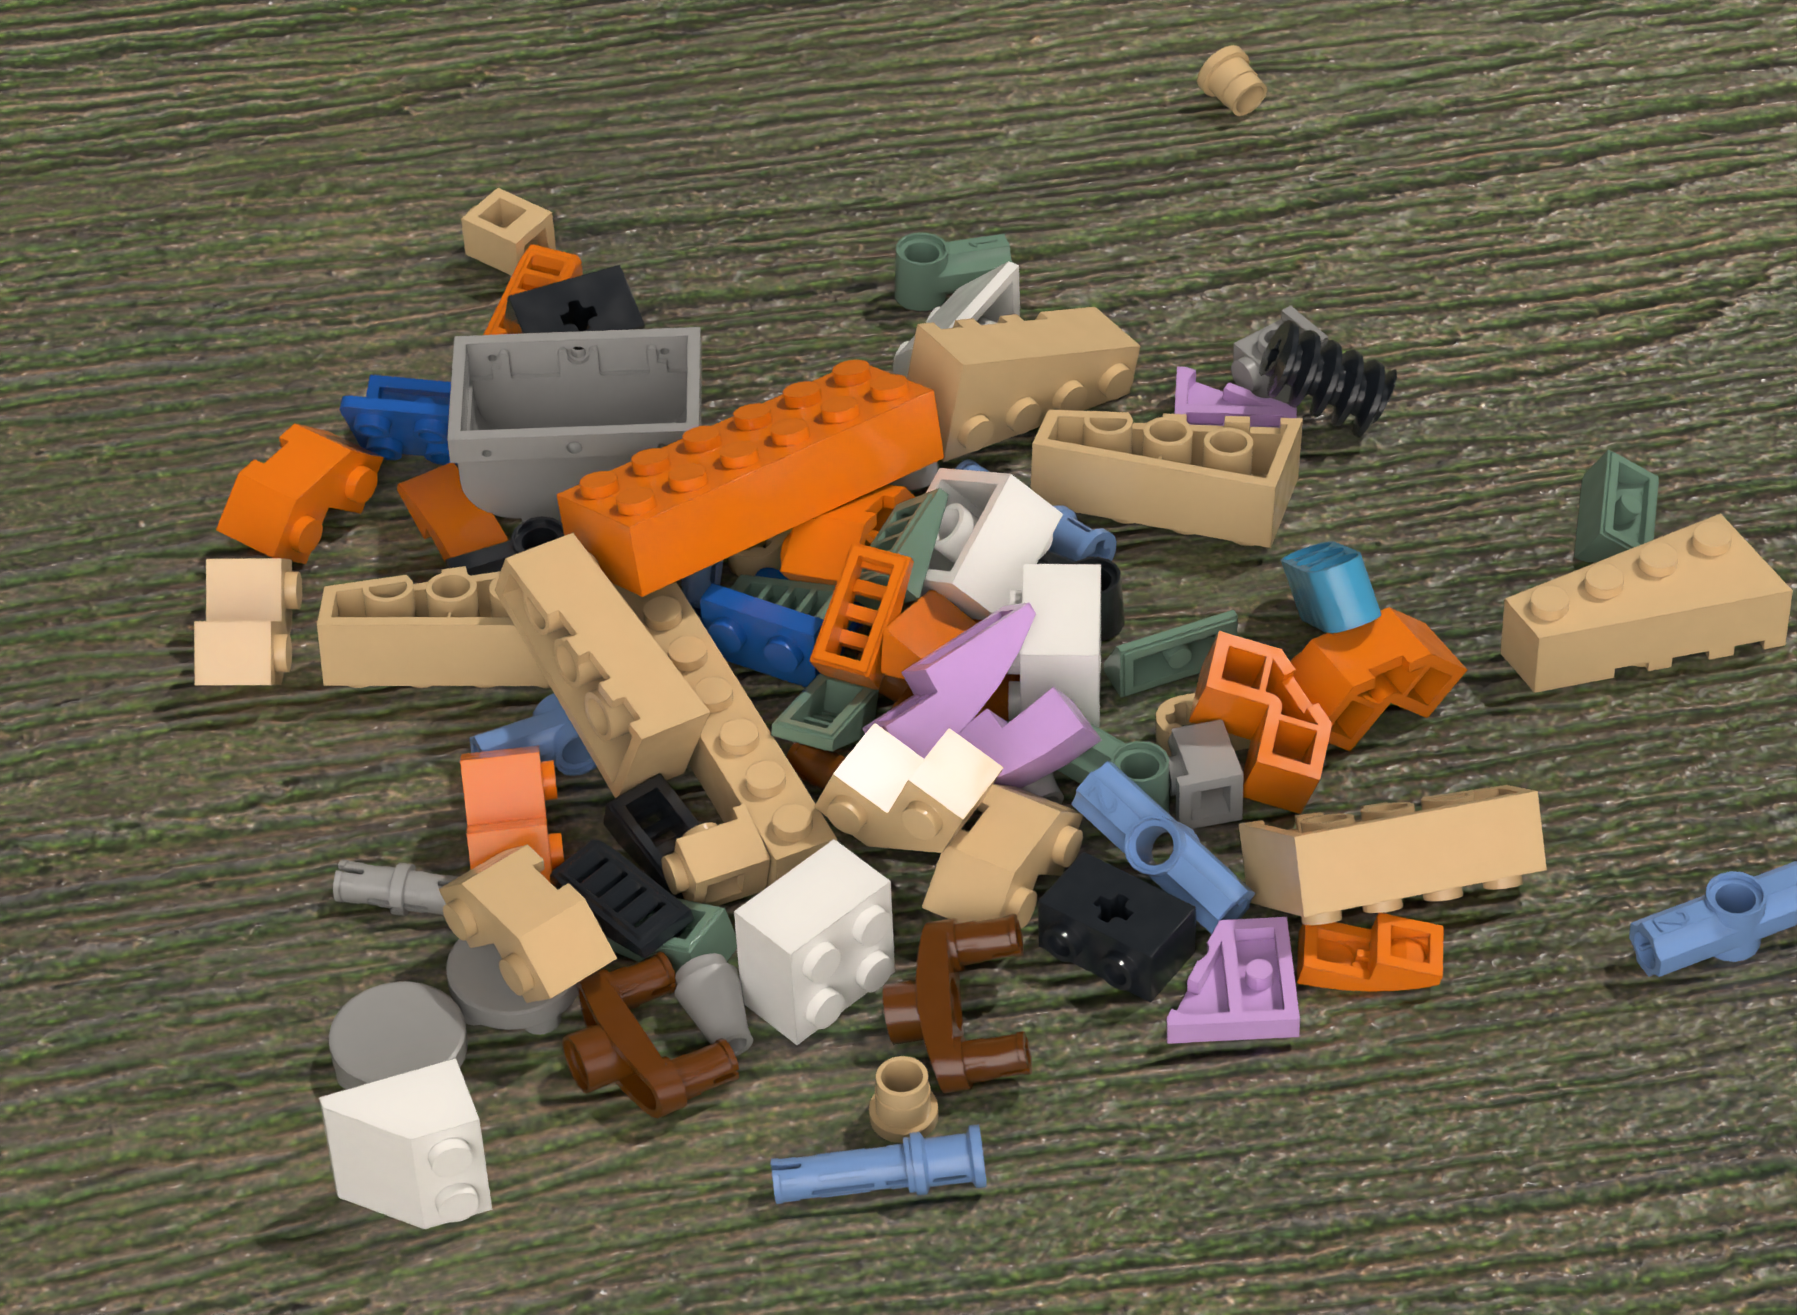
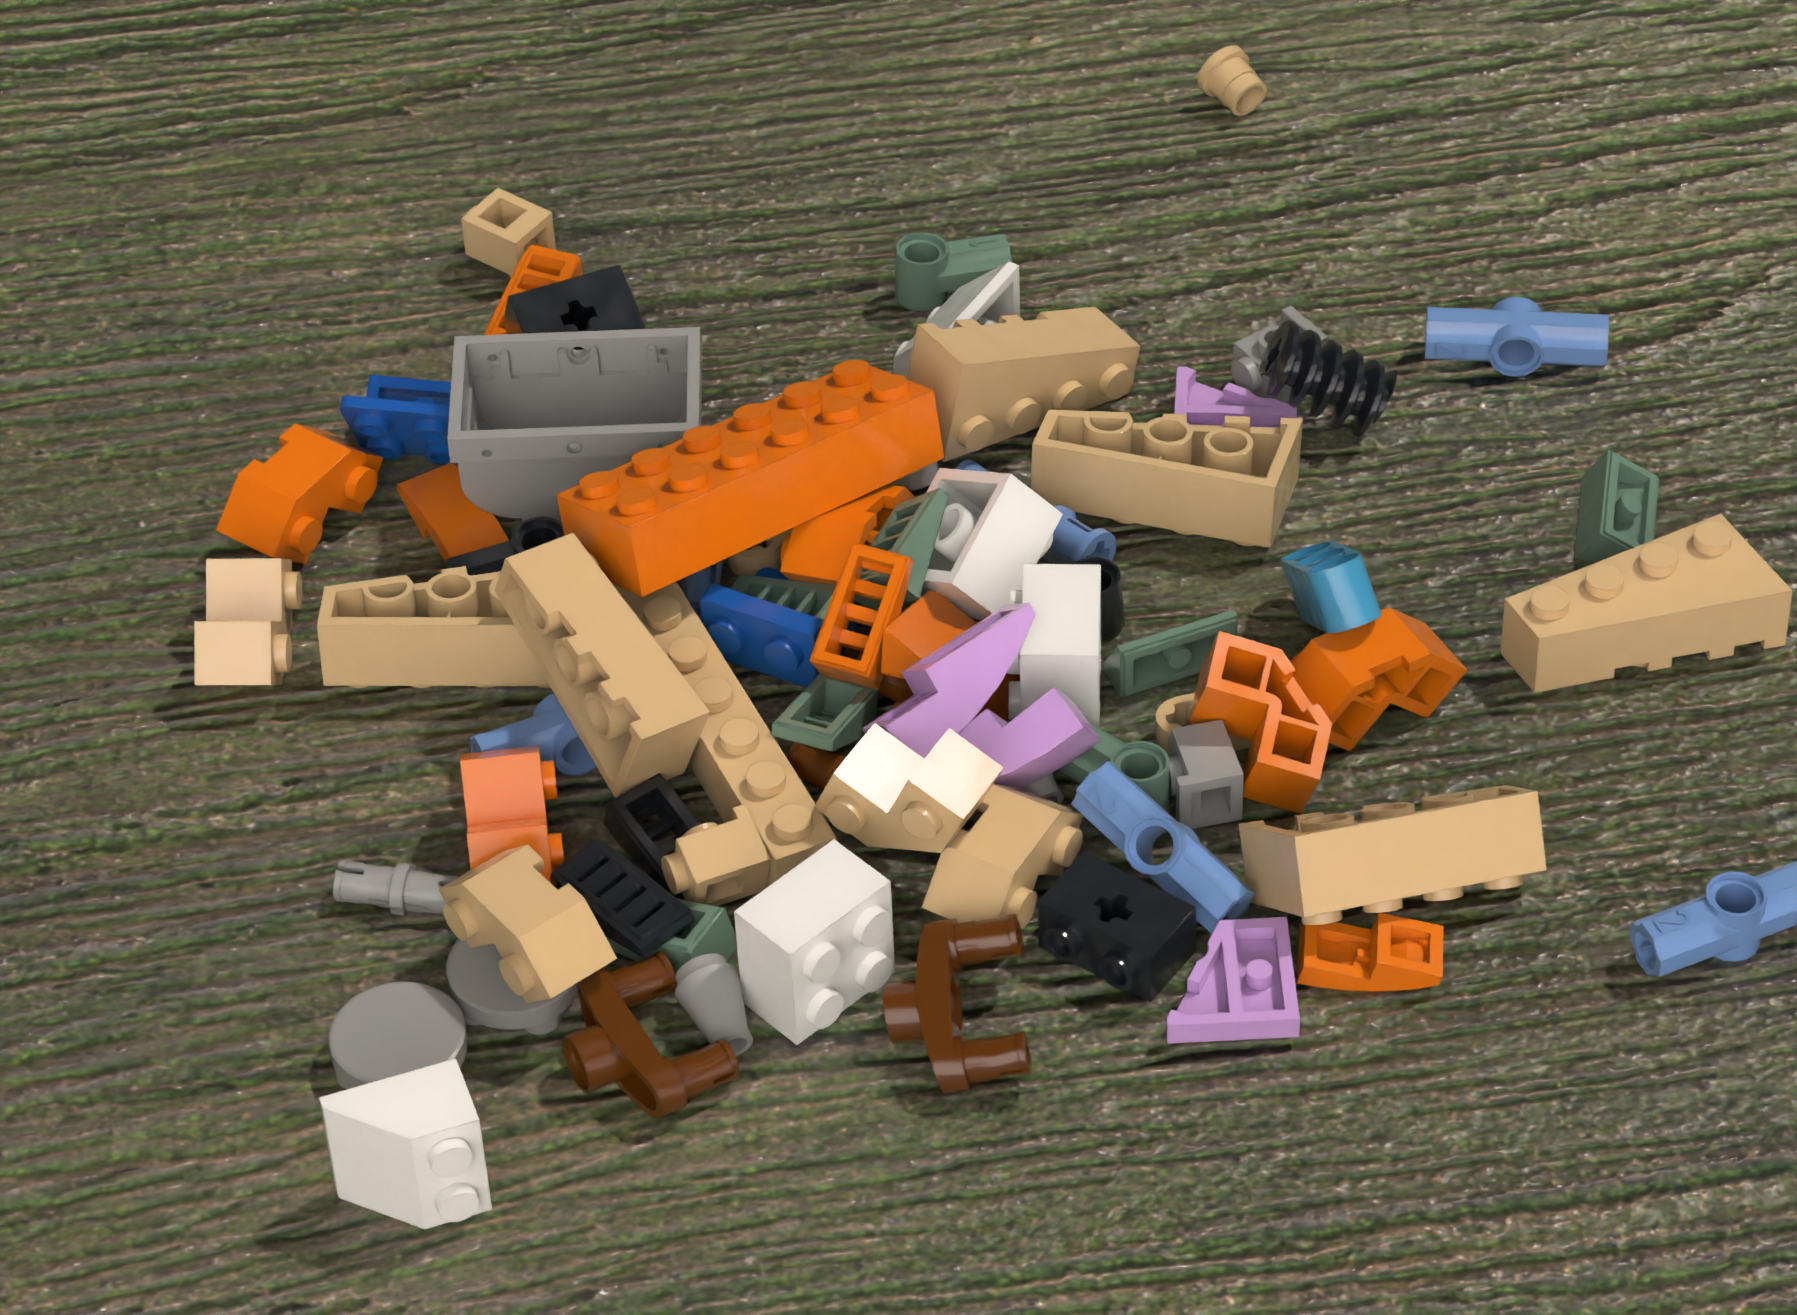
(902, 1100): tan piece -> none
(914, 1164): medium blue pin -> none
(1516, 336): none -> medium blue piece

